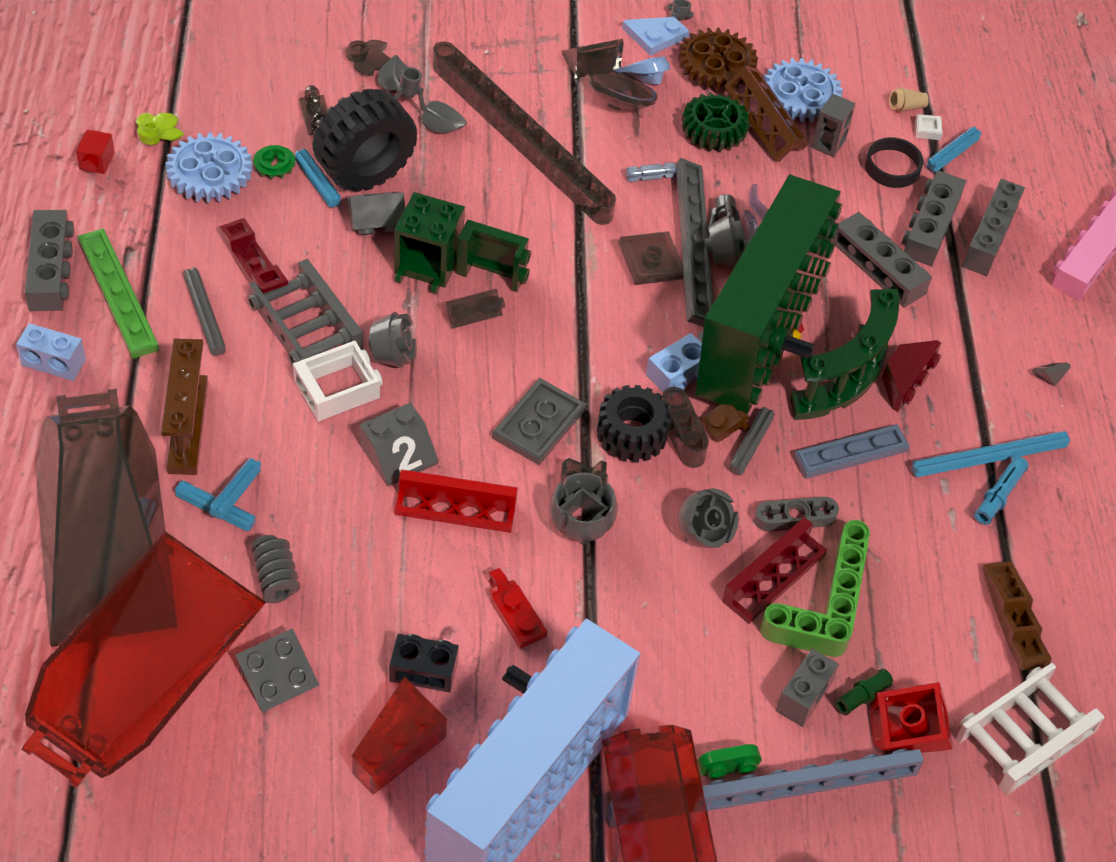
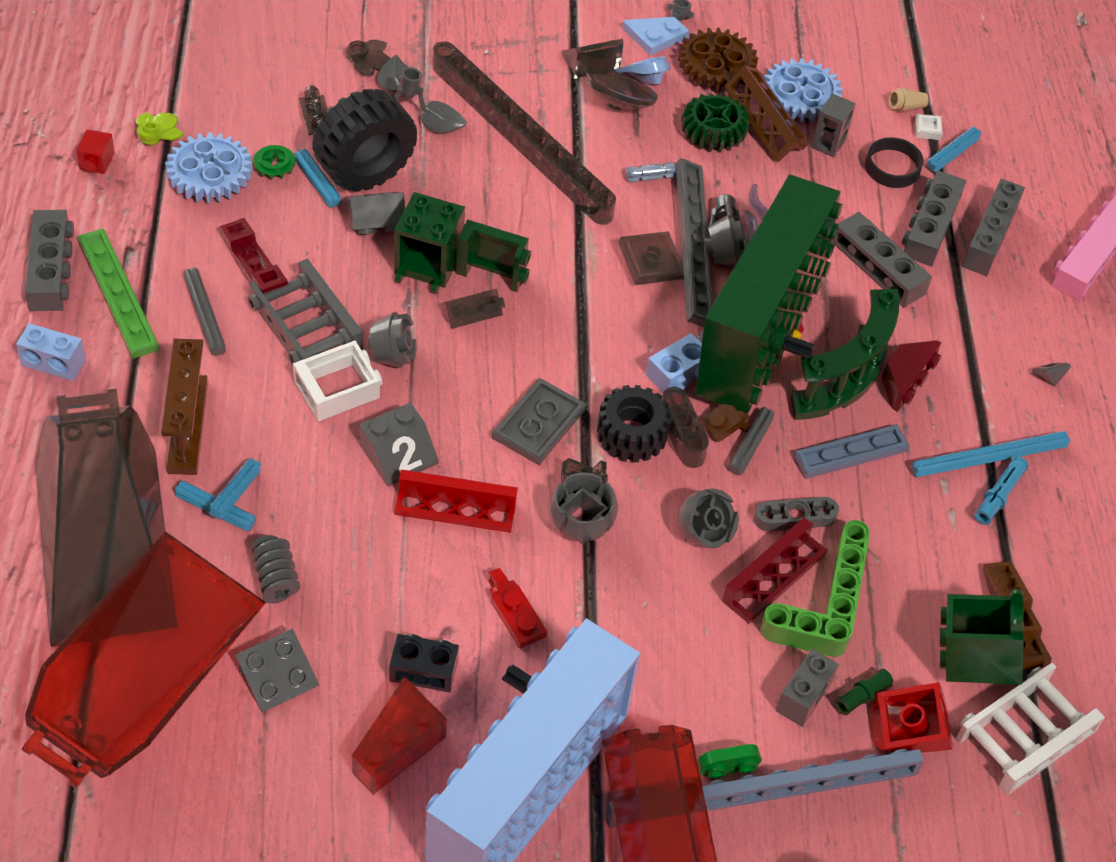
(983, 638): none -> dark green container

